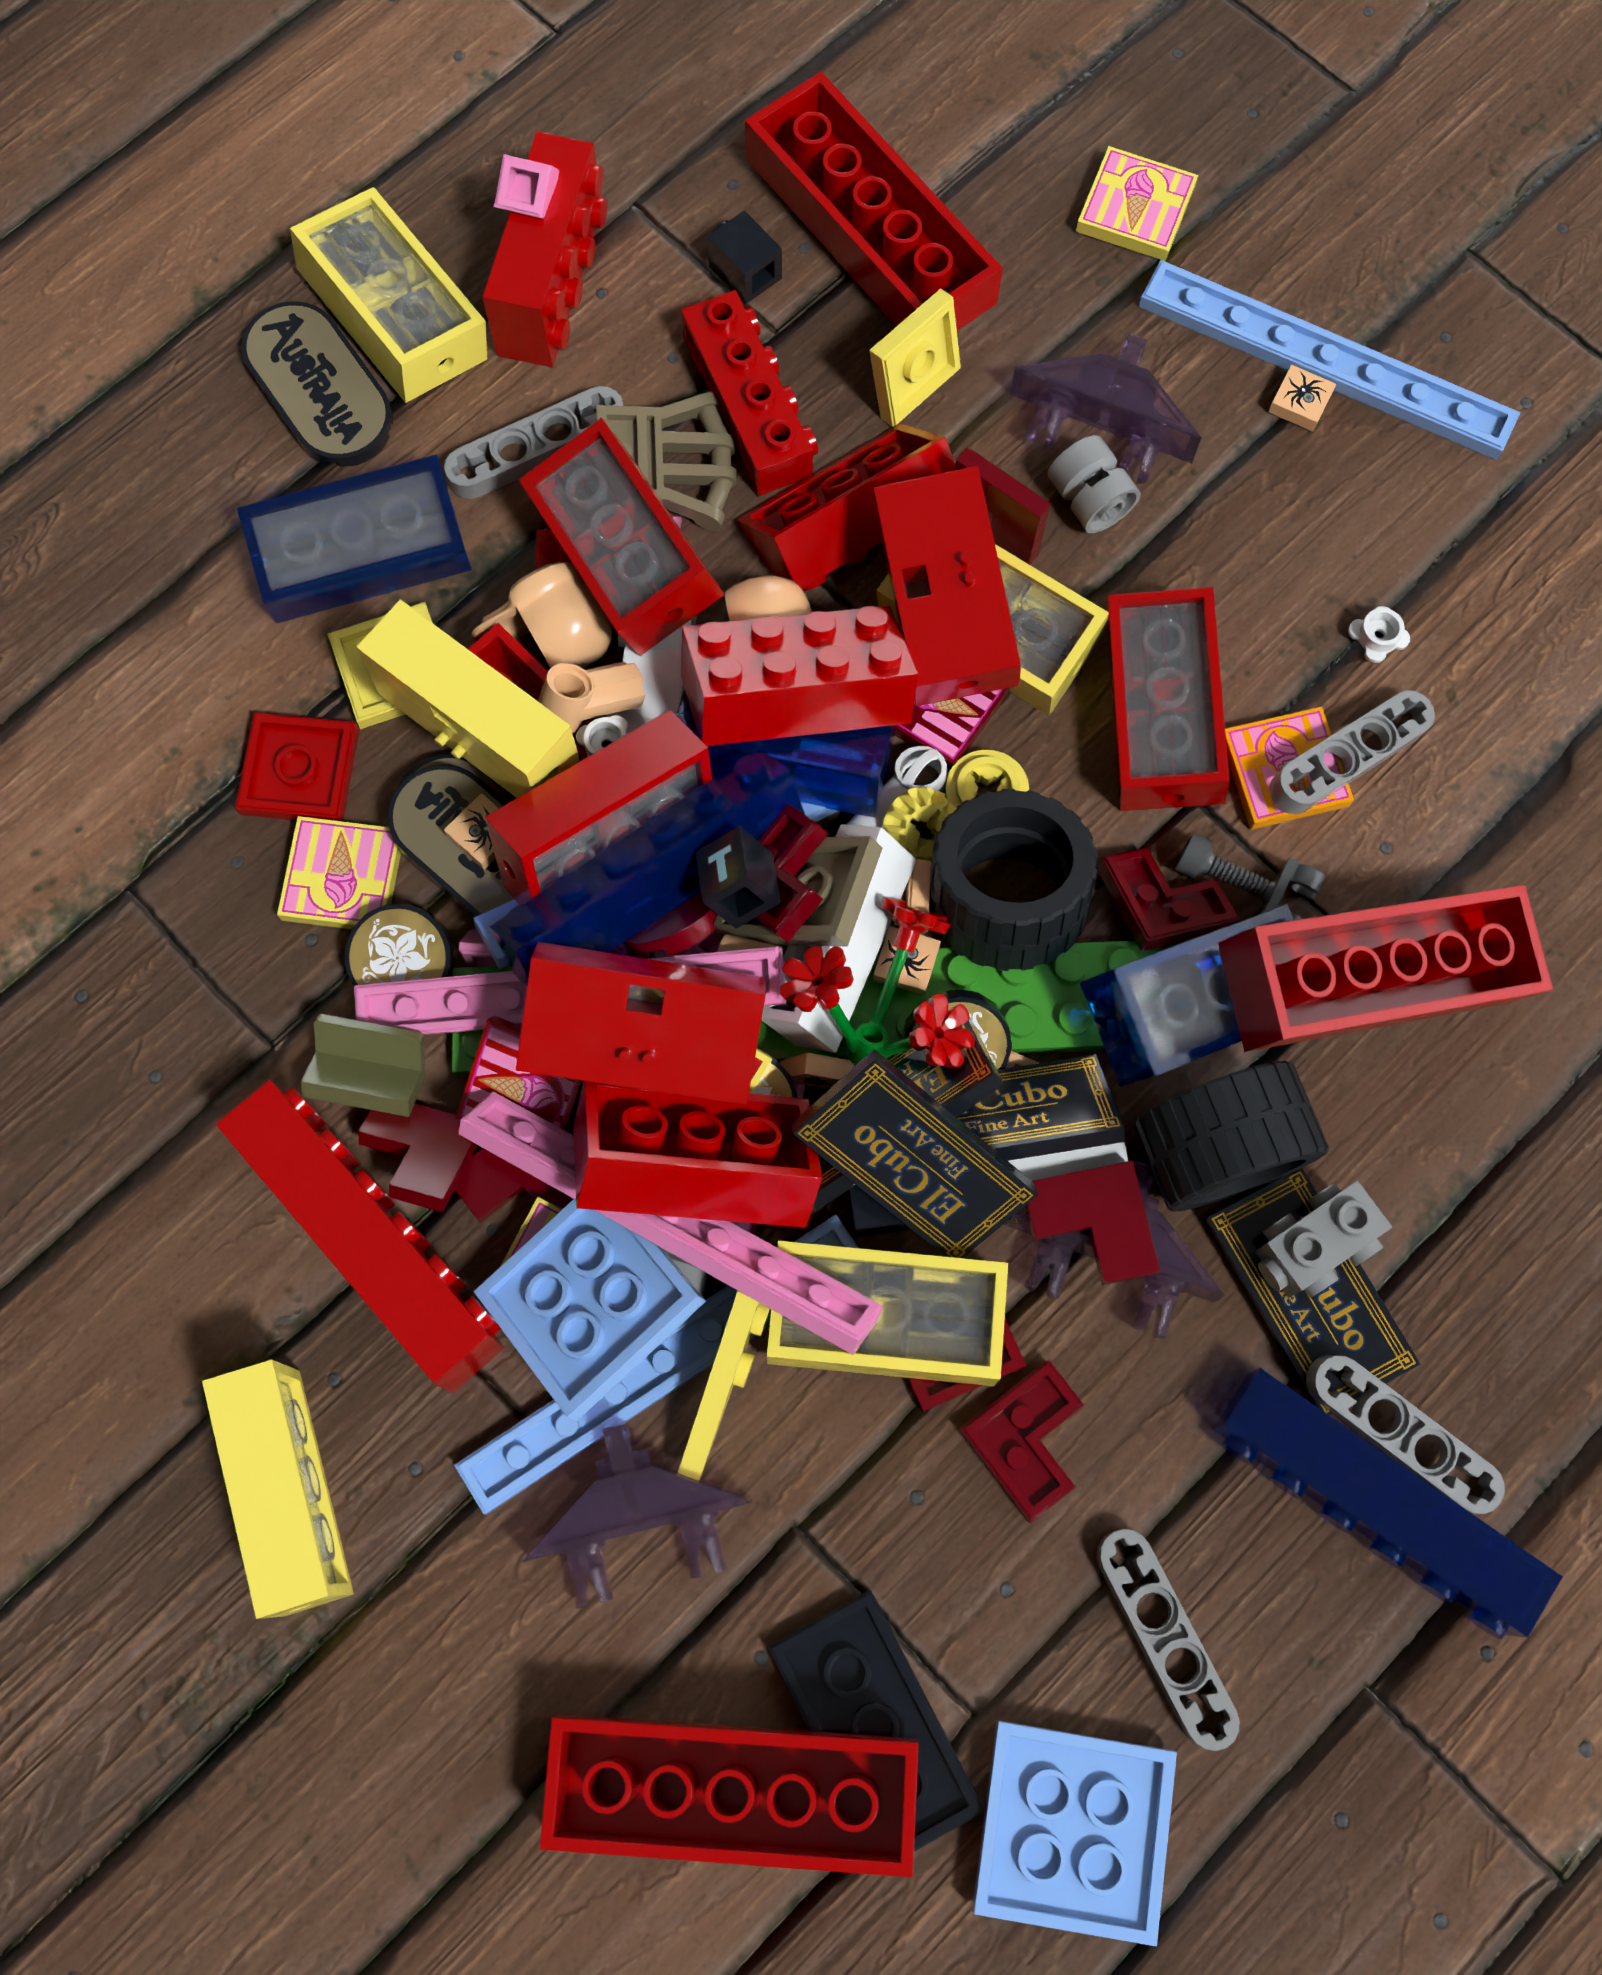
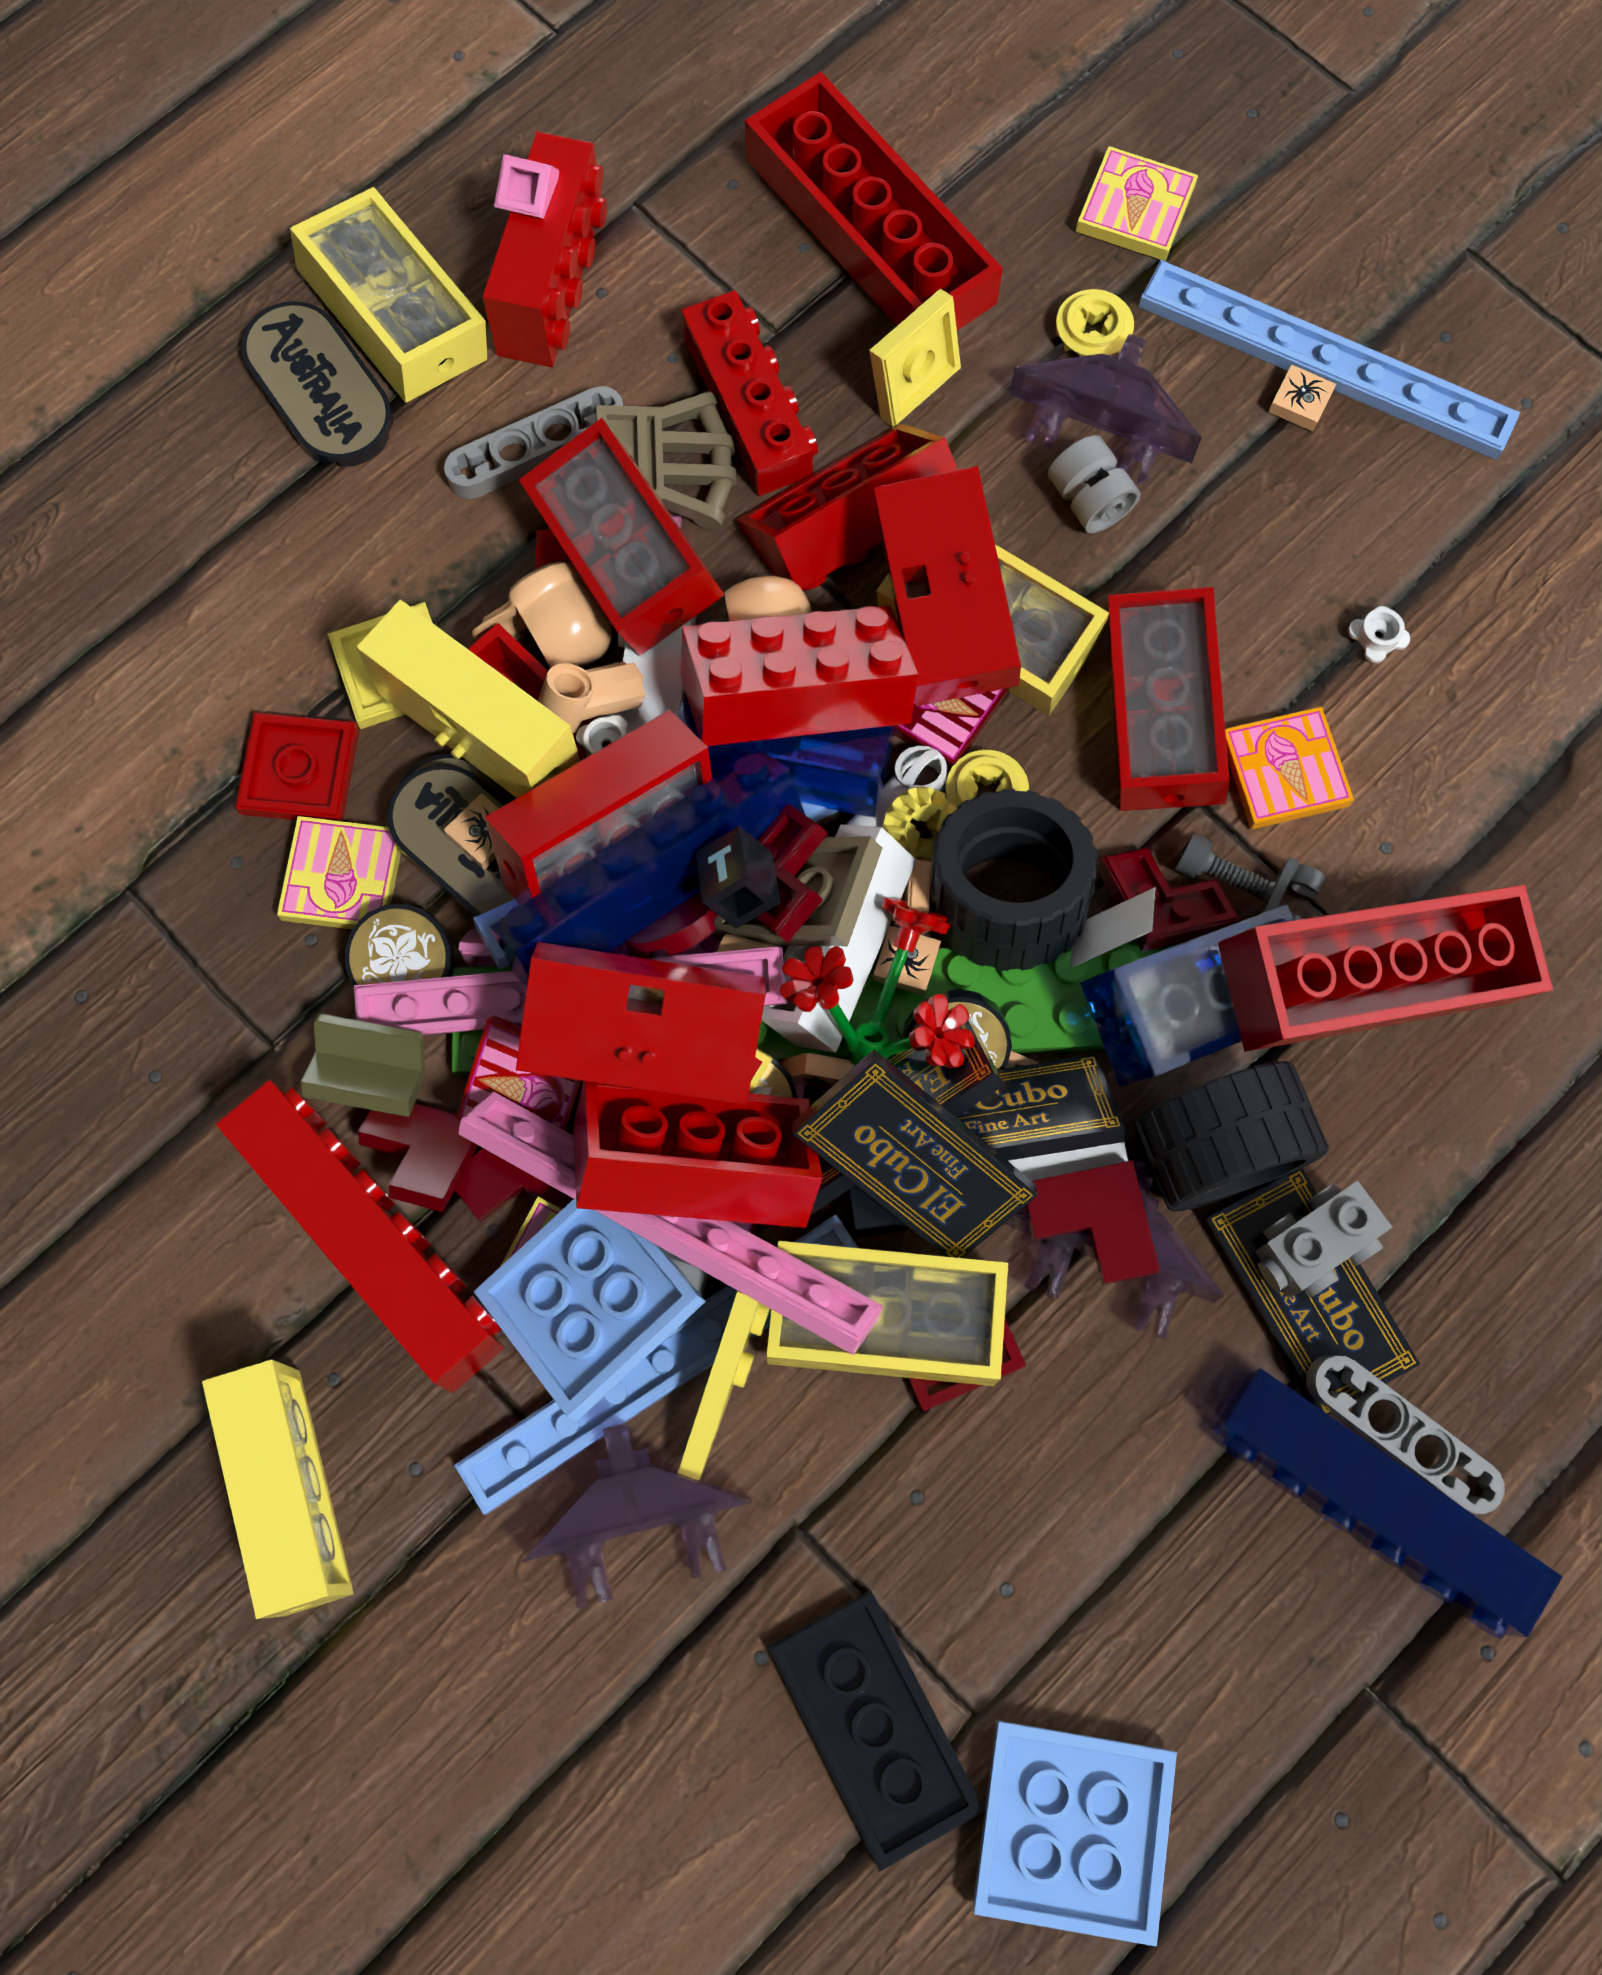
(354, 539): brick -> none
(731, 1795): red brick -> none
(744, 256): black brick -> none
(1010, 1434): dark red tile -> none
(1016, 510): dark red tile -> none
(1094, 307): none -> light yellow gear
(1114, 927): none -> white sticker
(1172, 1634): light grey beam -> none
(1352, 751): light grey beam -> none

